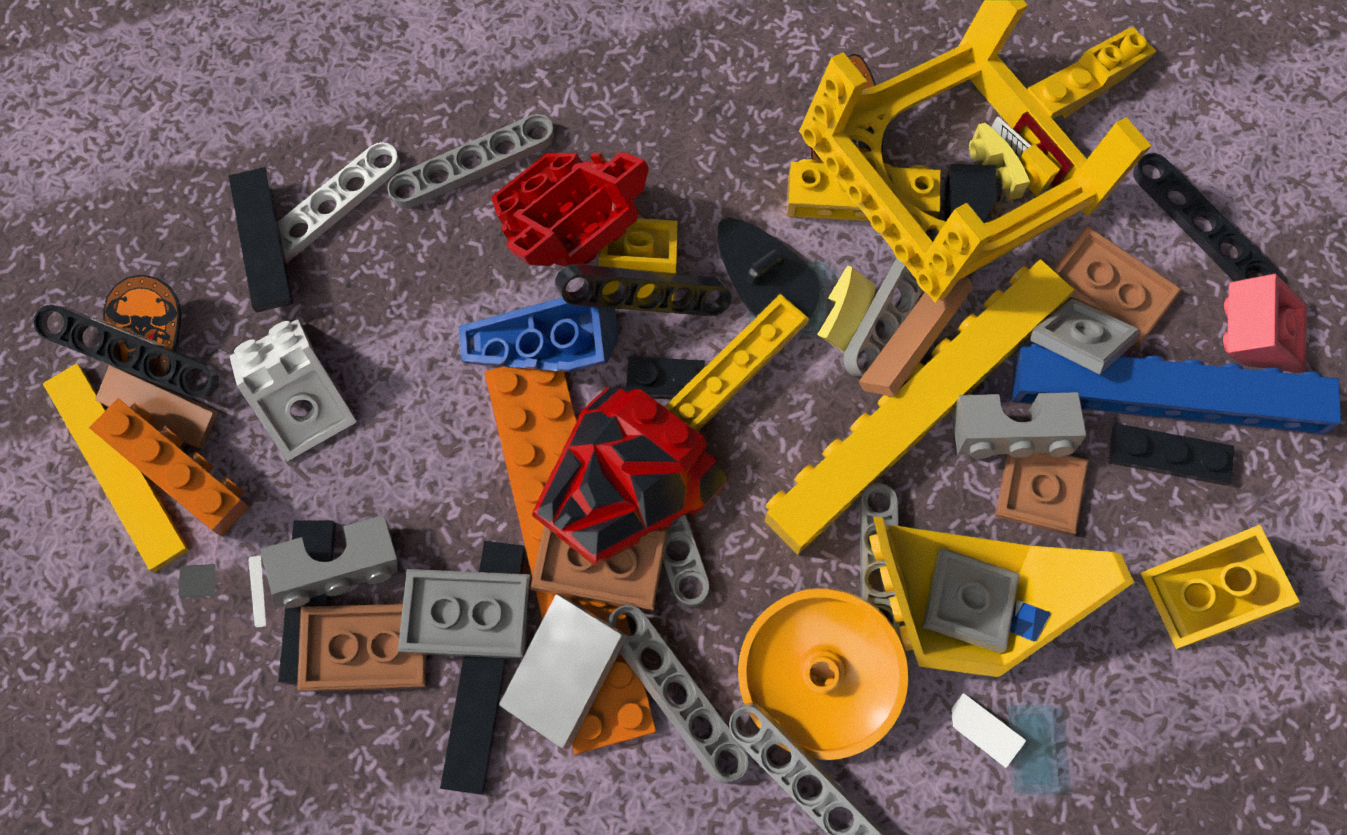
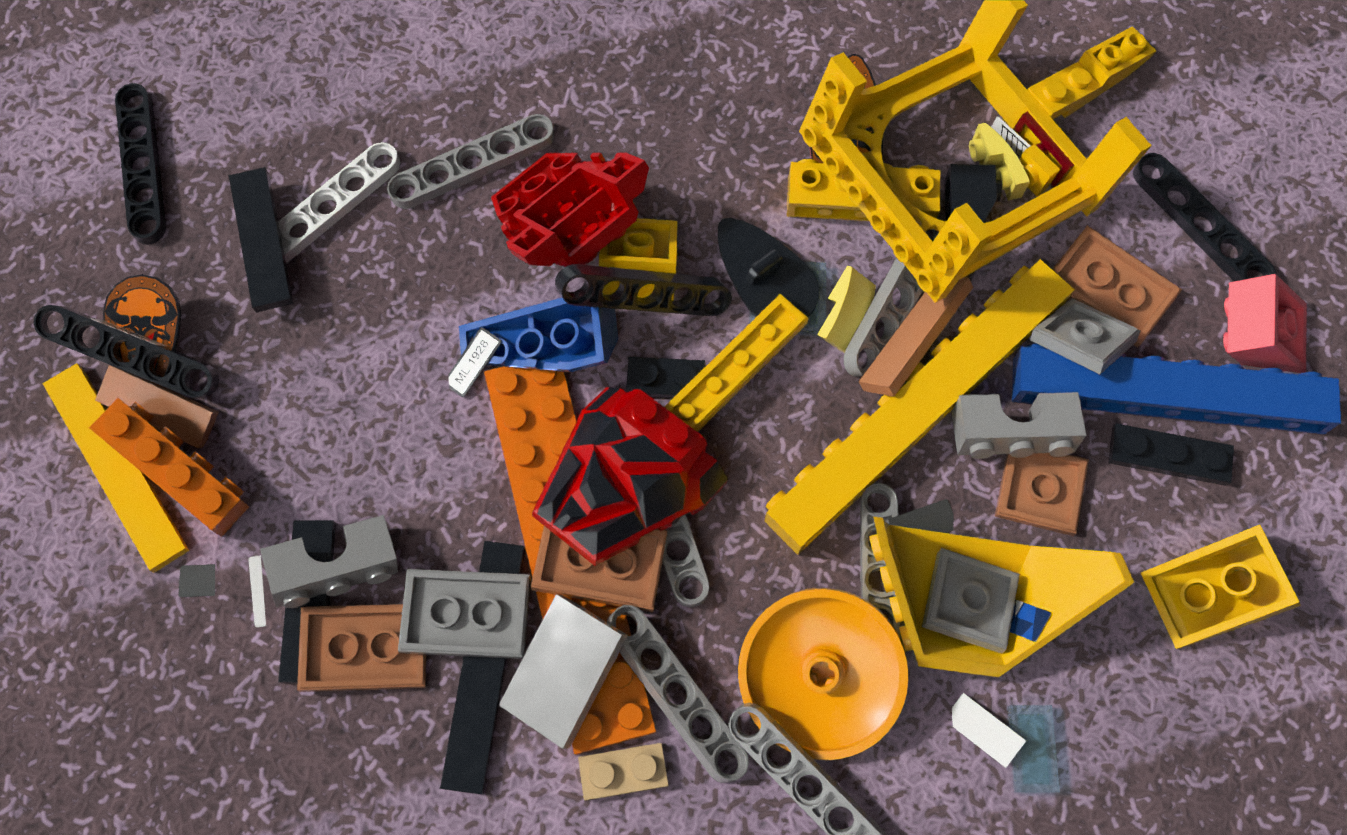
(132, 150): none -> black beam
(286, 370): white bracket -> none
(473, 361): none -> white sticker
(622, 771): none -> tan plate
(933, 517): none -> dark grey sticker

